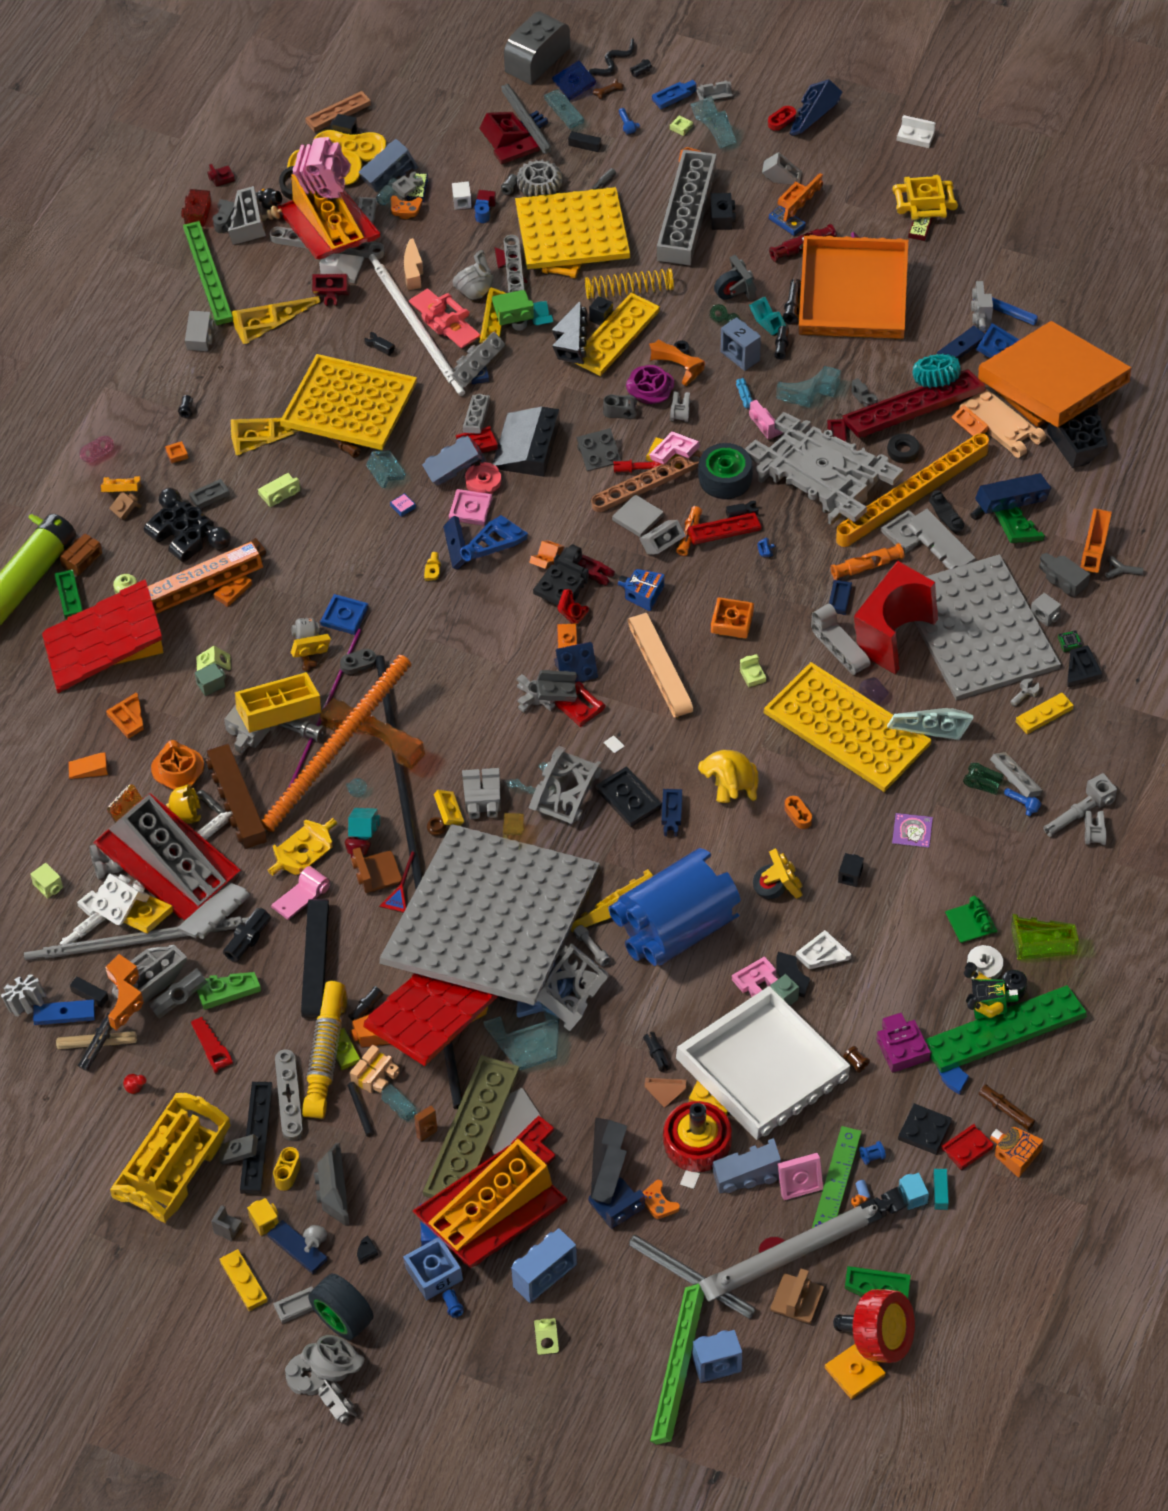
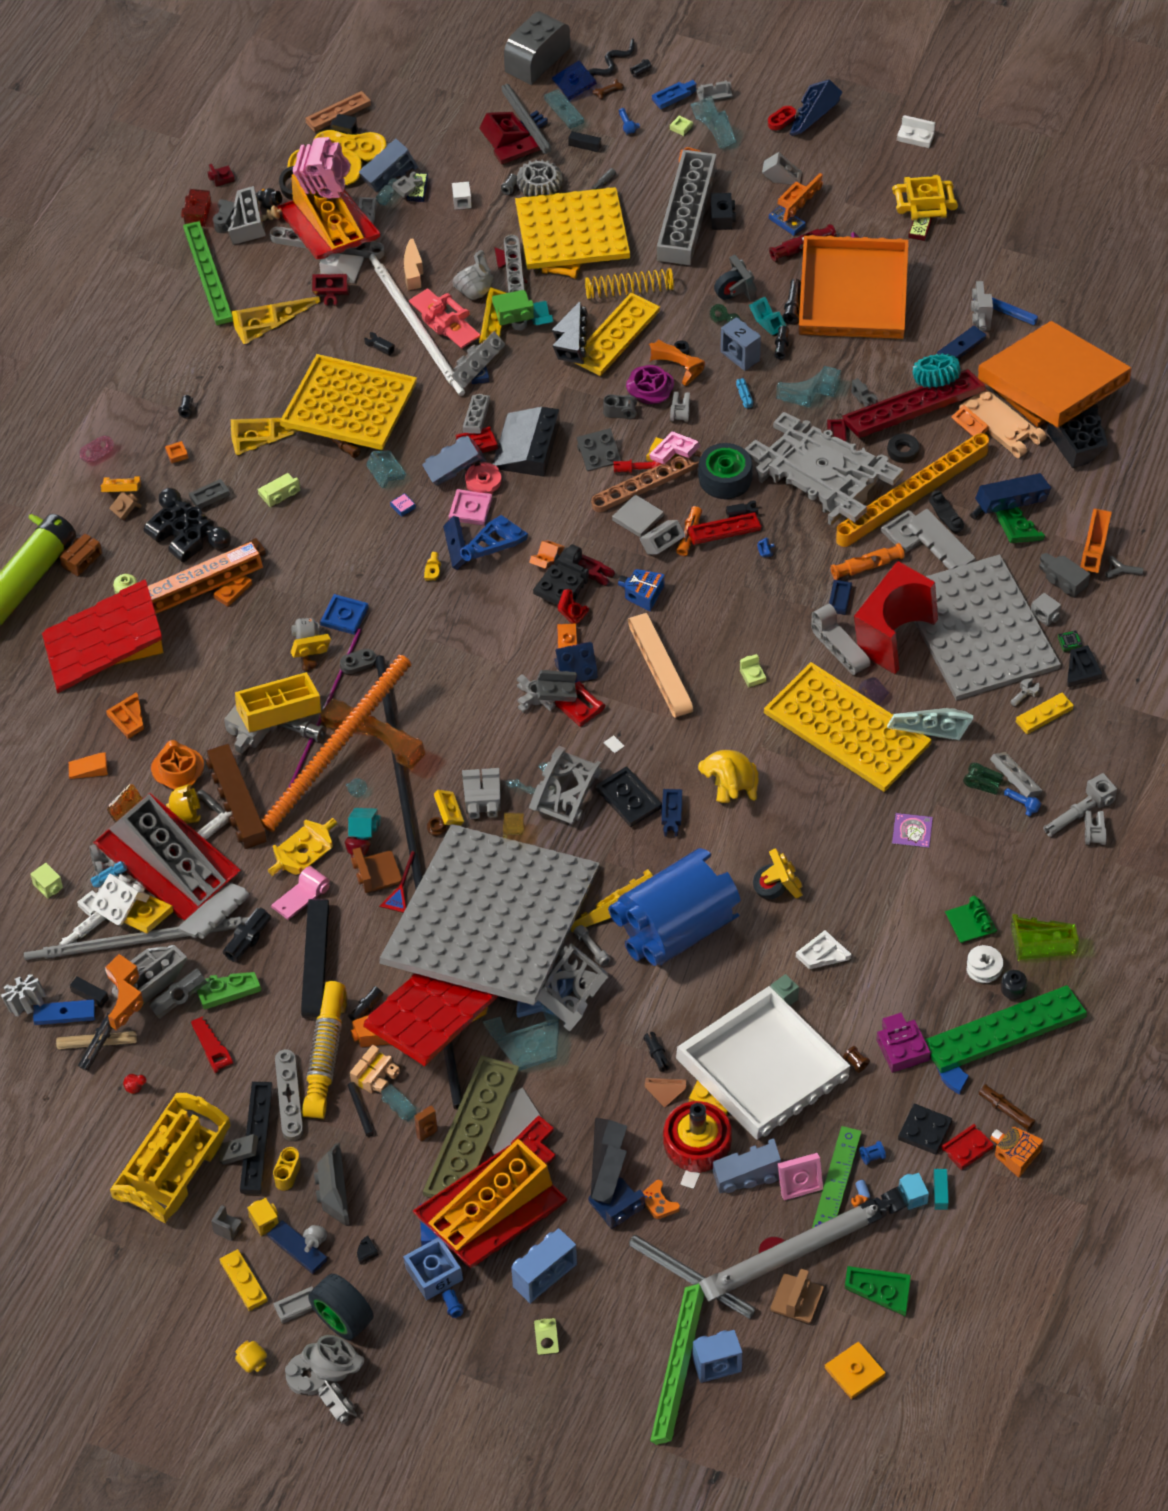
(68, 593): green plate -> none
(119, 867): none -> dark azure axle
(199, 330): light grey hinge -> none
(210, 679): sand green brick -> none
(212, 656): yellowish green bracket -> none
(251, 1356): none -> yellow head
(346, 1052): lime plate -> none
(405, 209): orange piece -> none
(482, 206): leg -> none
(600, 310): black brick -> none
(732, 617): orange brick -> none
(753, 975): bright pink plate -> none
(763, 420): bright pink bracket -> none
(787, 965): black tile -> none
(795, 814): orange beam -> none
(851, 869): black brick -> none
(880, 1325): red wheel -> none
(988, 995): torso -> none
(995, 341): blue tile -> none

